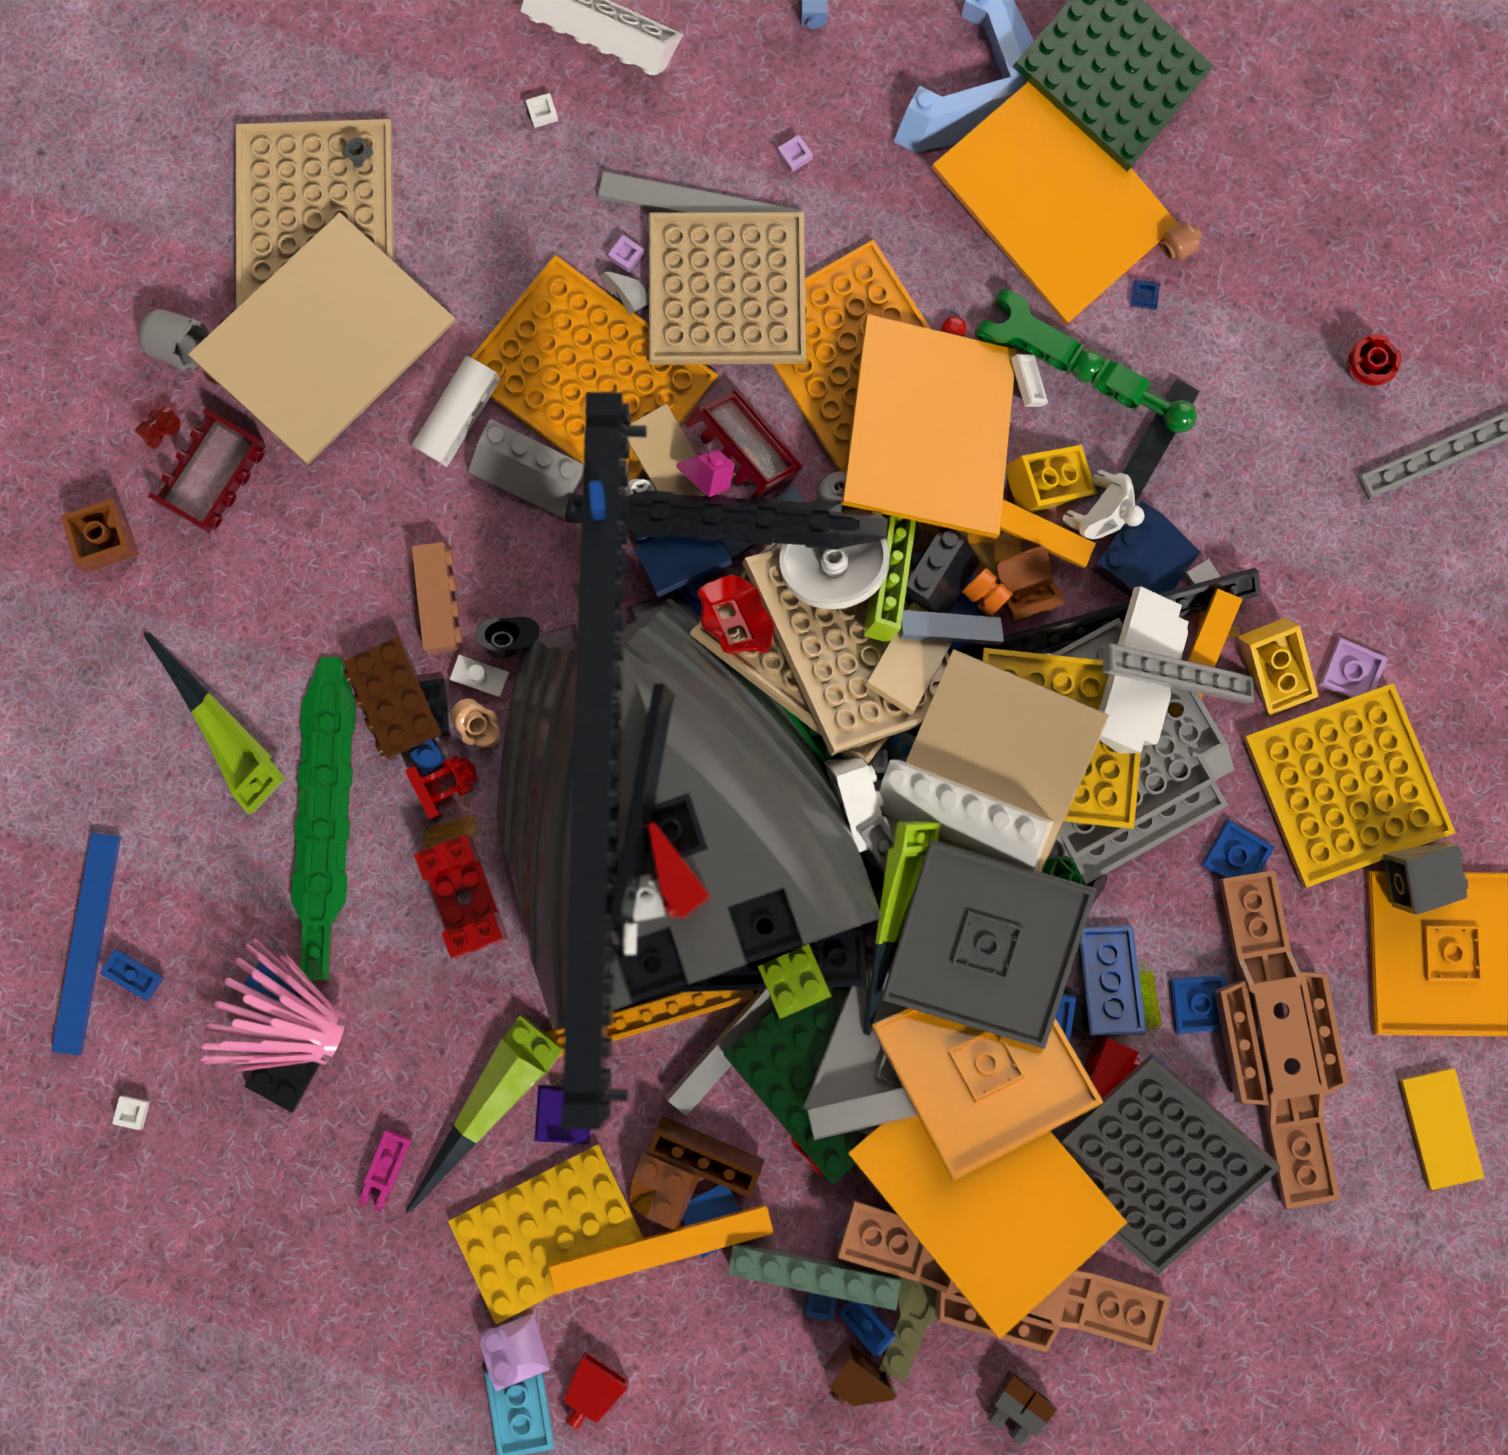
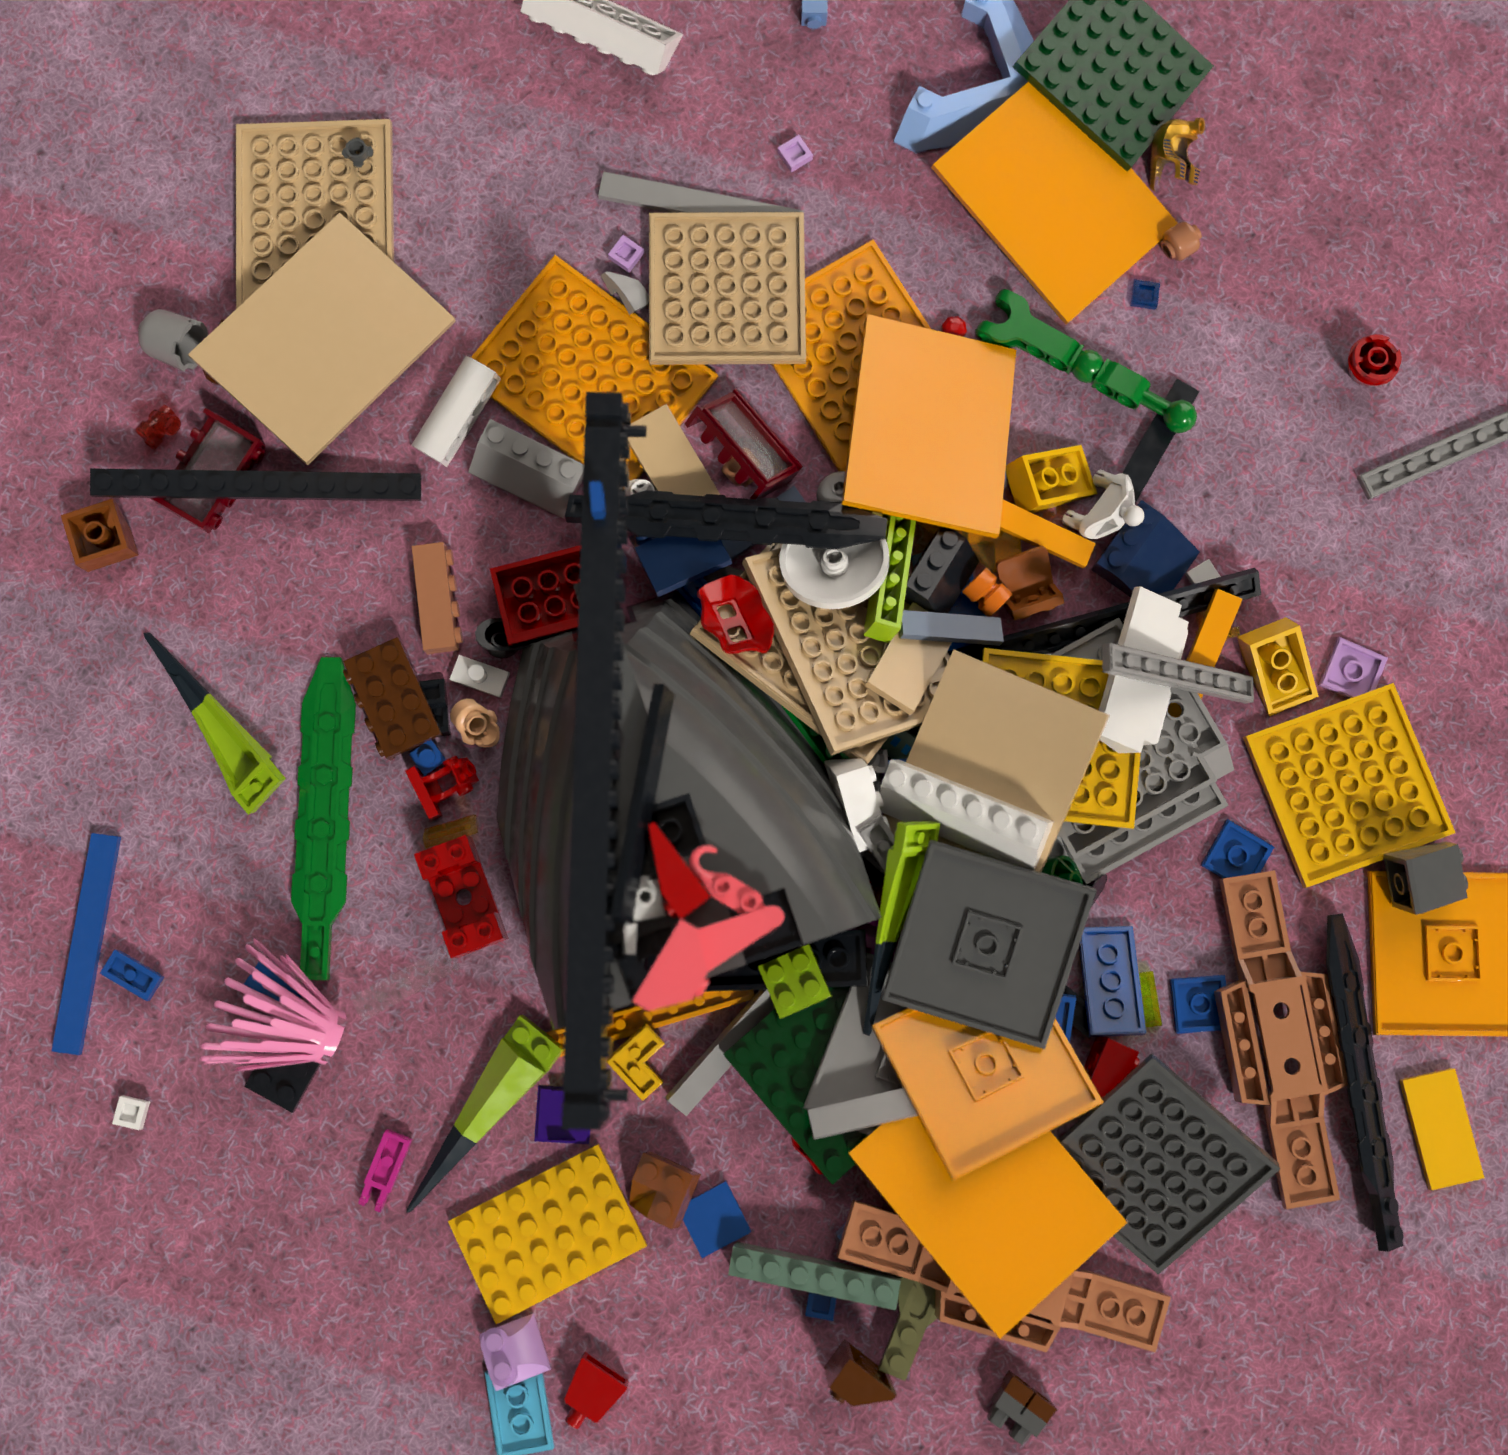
(254, 485): none -> black plate
(538, 595): none -> red slope
(542, 110): white plate -> none
(631, 1058): none -> yellow tile
(660, 1249): light orange tile -> none
(694, 952): none -> coral slope
(706, 1156): reddish brown brick -> none
(709, 472): dark pink slope -> none
(868, 1326): blue plate -> none
(1029, 380): white tile -> none
(1171, 146): none -> pearl gold piece
(1363, 1084): none -> black plate

